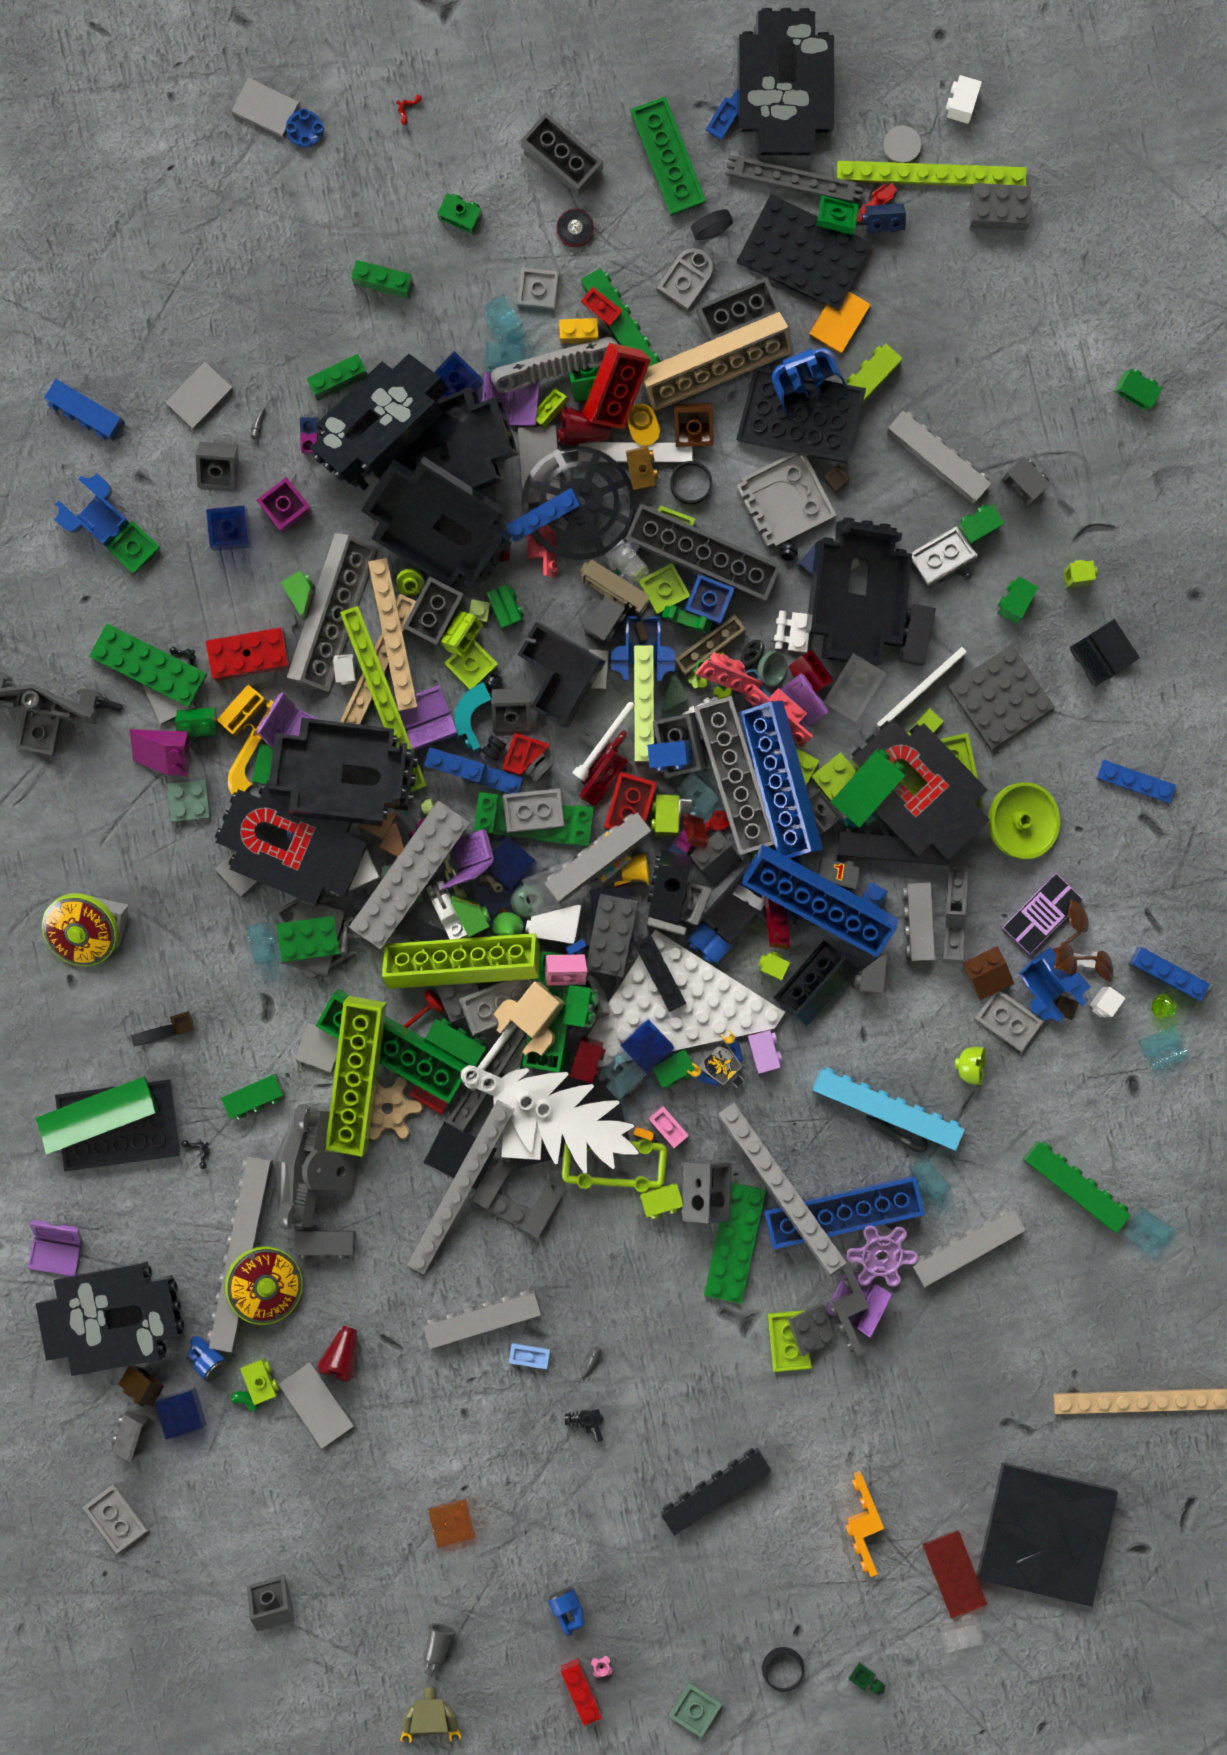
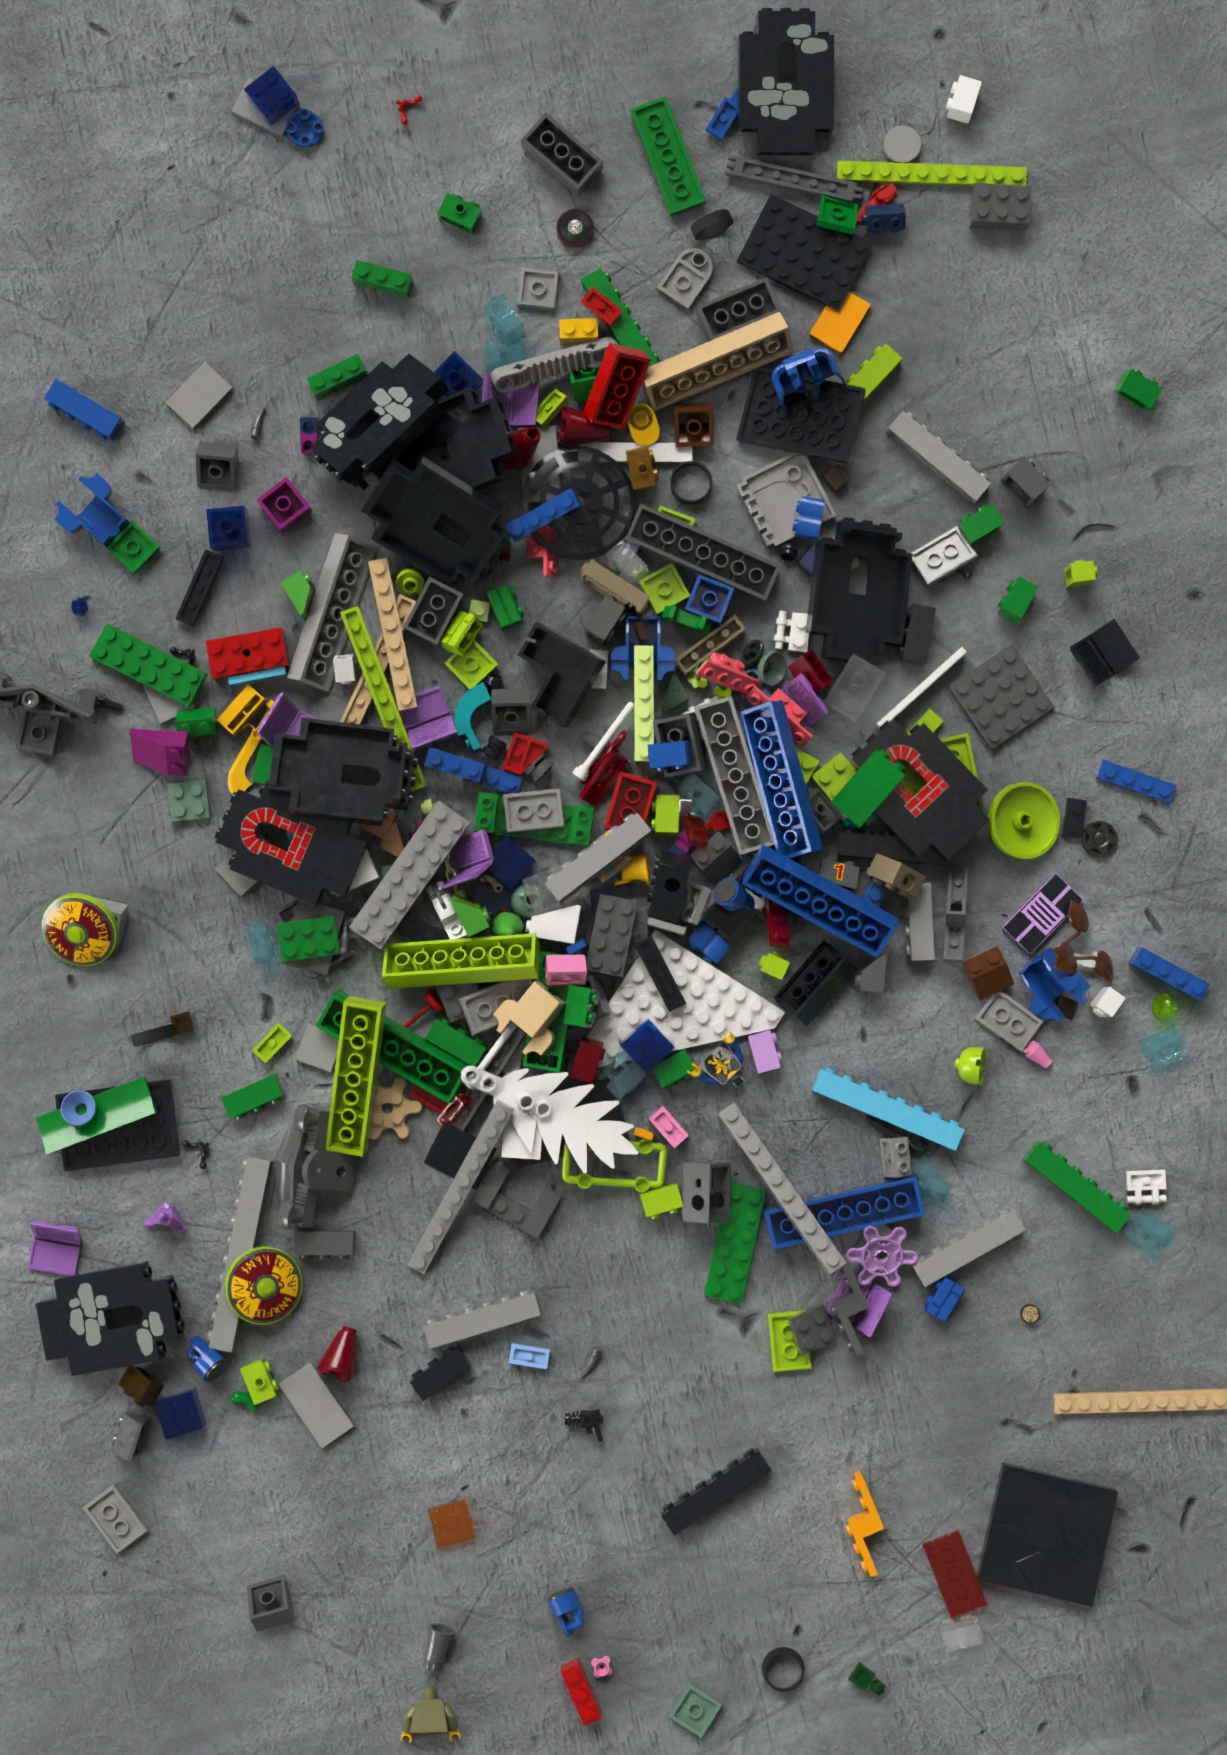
(70, 1104): none -> medium blue piece
(79, 607): none -> clear blue plate
(165, 1220): none -> medium lavender rock
(199, 588): none -> black plate
(257, 676): none -> medium azure tile
(271, 96): none -> clear blue brick
(272, 1042): none -> lime plate
(439, 1372): none -> black brick
(454, 1108): none -> clear red piece
(526, 444): none -> dark red cone
(732, 895): none -> piece
(809, 518): none -> blue brick
(895, 876): none -> dark tan brick
(895, 1157): none -> light grey bracket
(944, 1298): none -> blue brick
(1030, 1313): none -> tile
(1037, 1054): none -> bright pink cone
(1074, 818): none -> black plate
(1099, 839): none -> pearl dark grey wheel
(1145, 1180): none -> white plate

